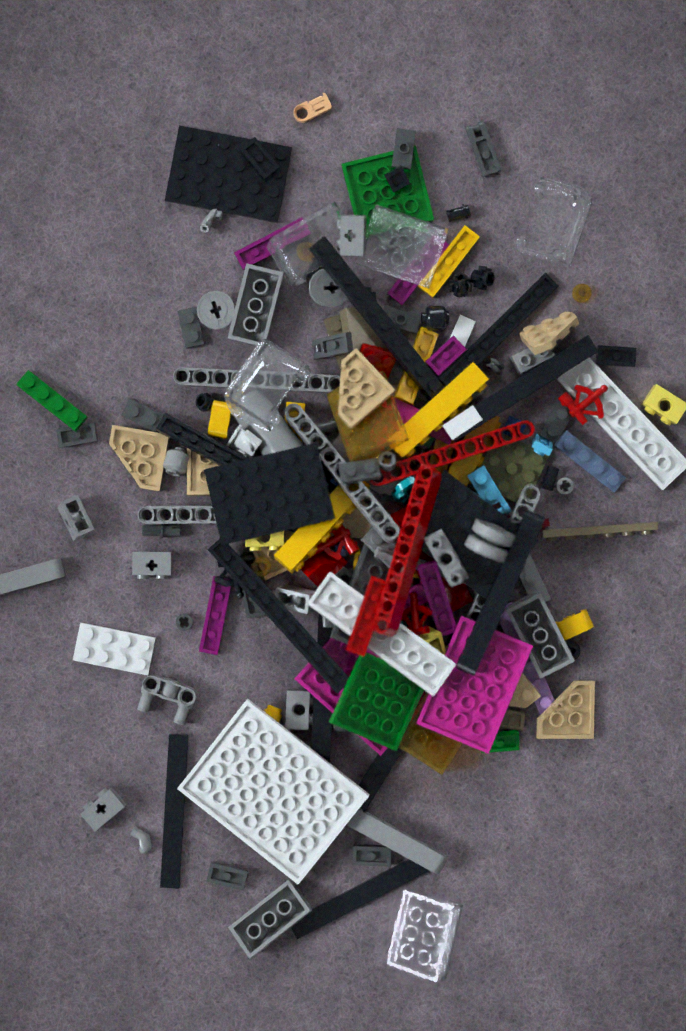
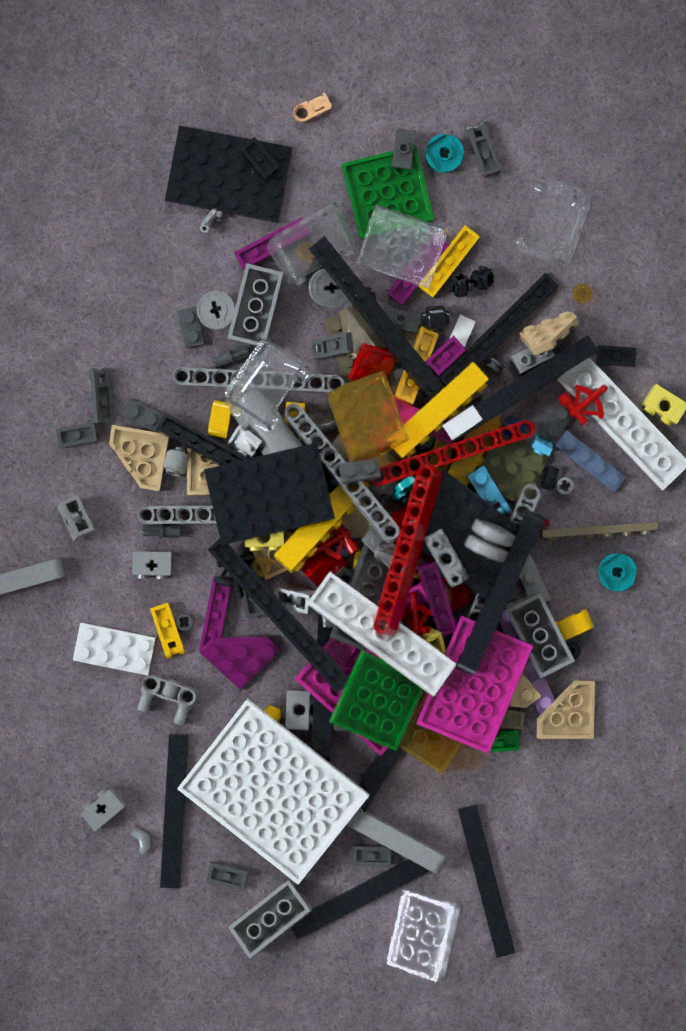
(51, 401): green plate -> none
(101, 394): none -> dark grey plate
(167, 630): none -> yellow plate
(204, 402): black plate -> none
(231, 356): none -> dark grey axle
(239, 656): none -> magenta plate
(357, 245): light grey brick -> none
(360, 389): tan plate -> none
(364, 622): red plate -> none
(389, 455): dark grey bush -> none
(397, 179): black plate -> none
(443, 164): none -> teal plate
(458, 213): black pin -> none
(486, 880): none -> black tile
(627, 574): none -> teal plate

